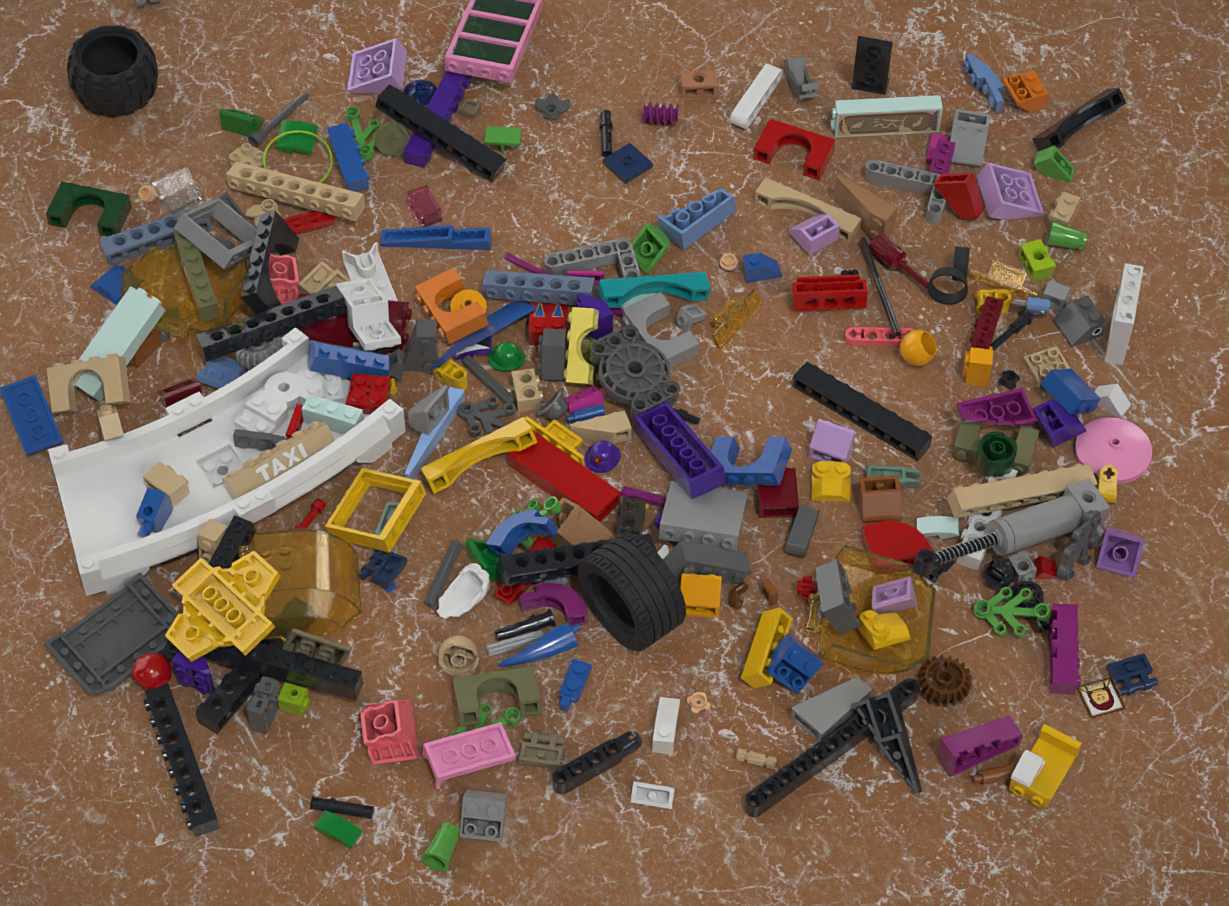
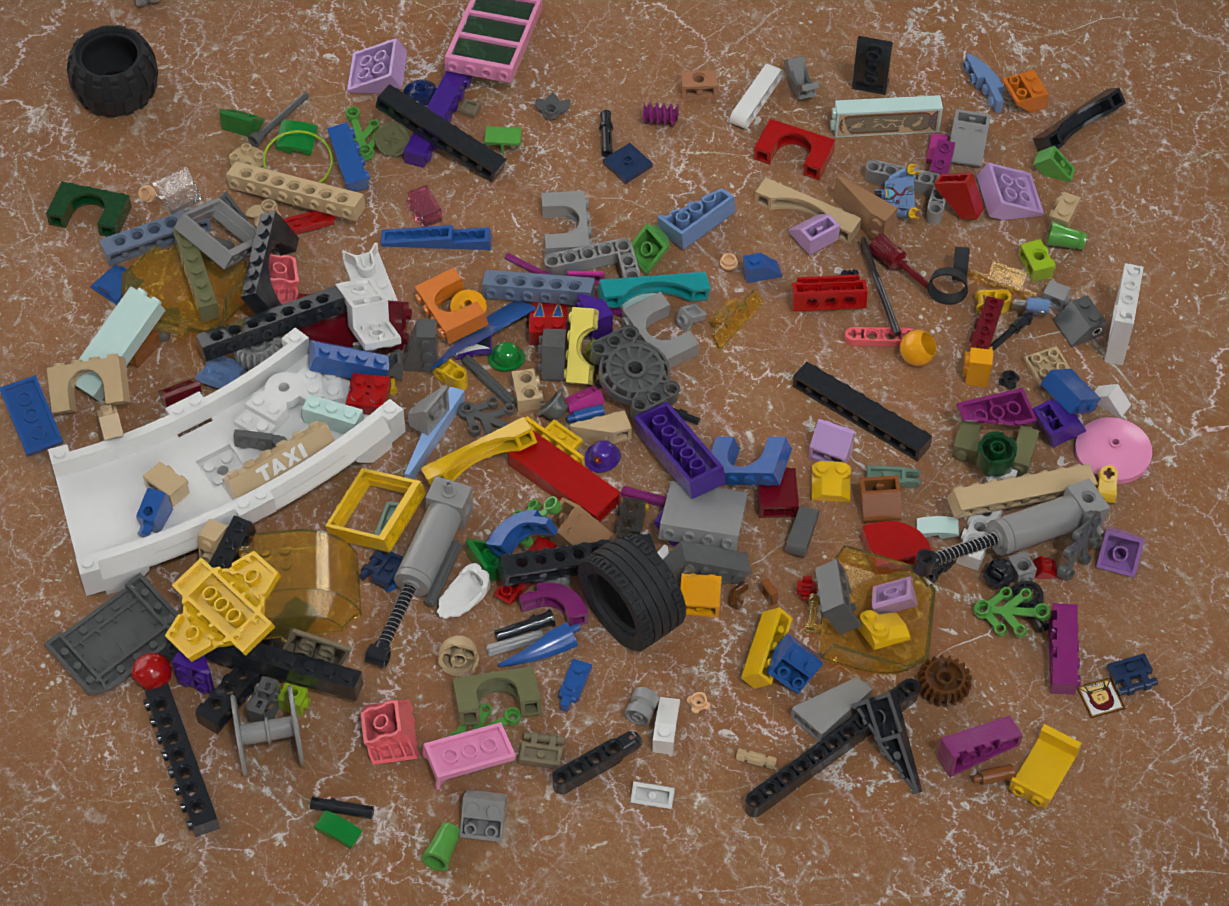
(266, 730): none -> light grey piece
(296, 421): red tile -> none
(317, 507): red bar -> none
(321, 278): tan slope -> none
(448, 508): none -> light grey piece
(571, 206): none -> light grey arch
(642, 706): none -> light grey wheel
(900, 192): none -> medium blue torso
(1028, 768): white slope -> none

